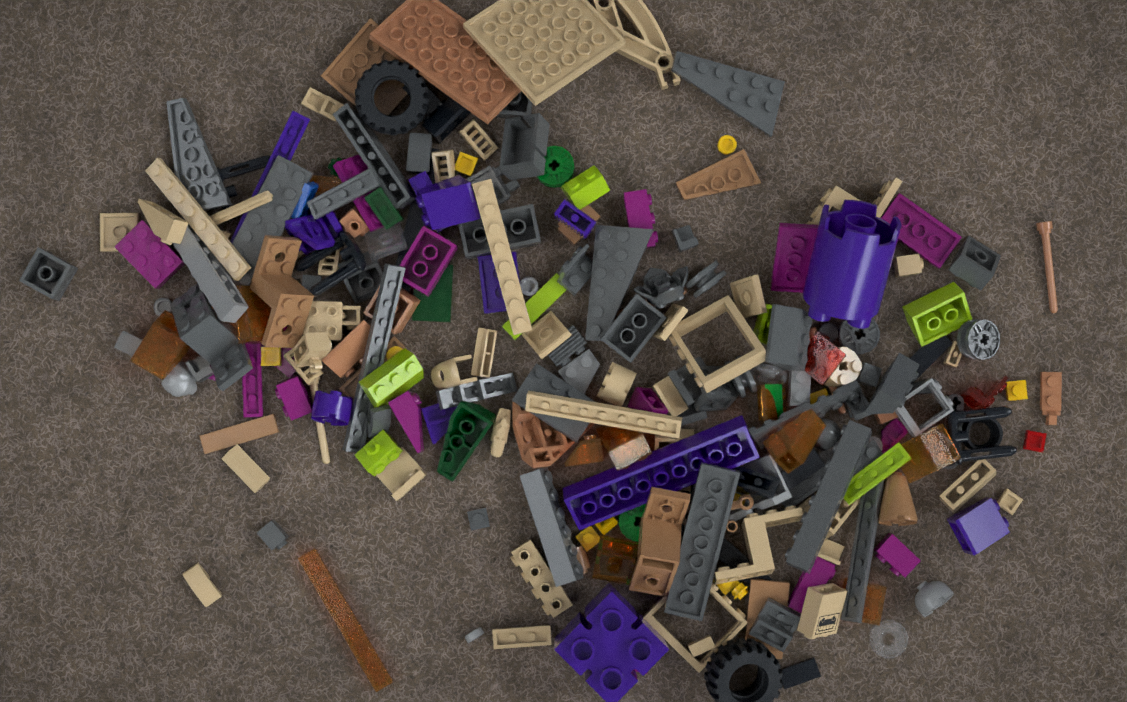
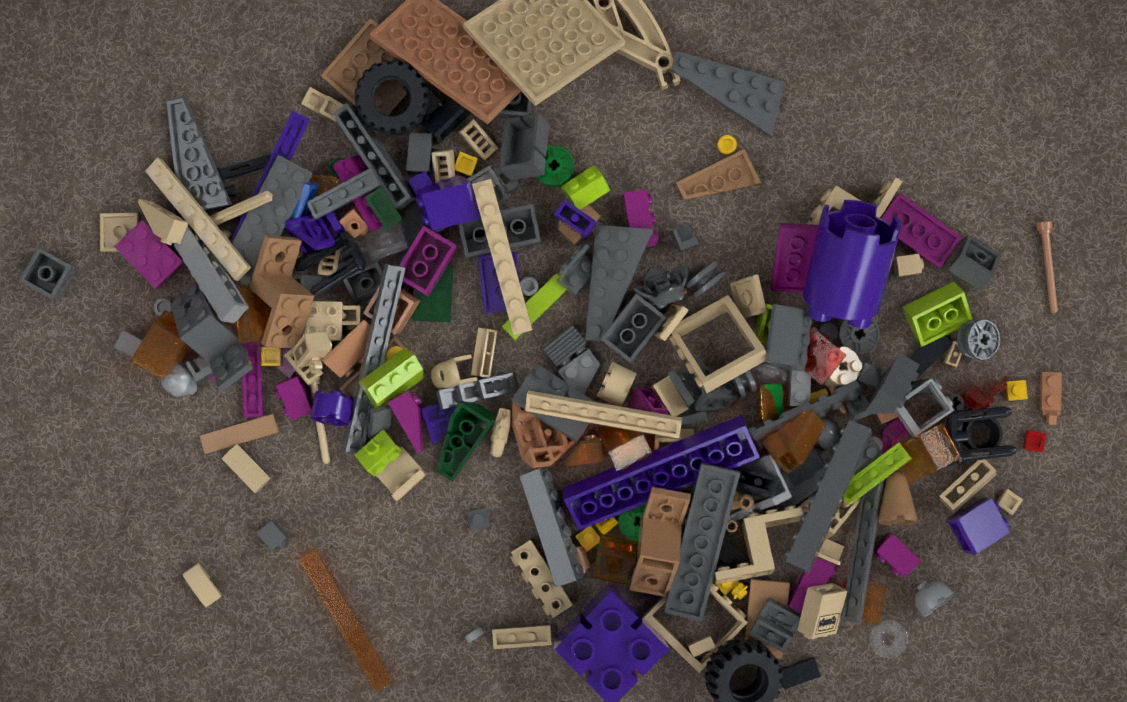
(546, 334): tan tile -> none

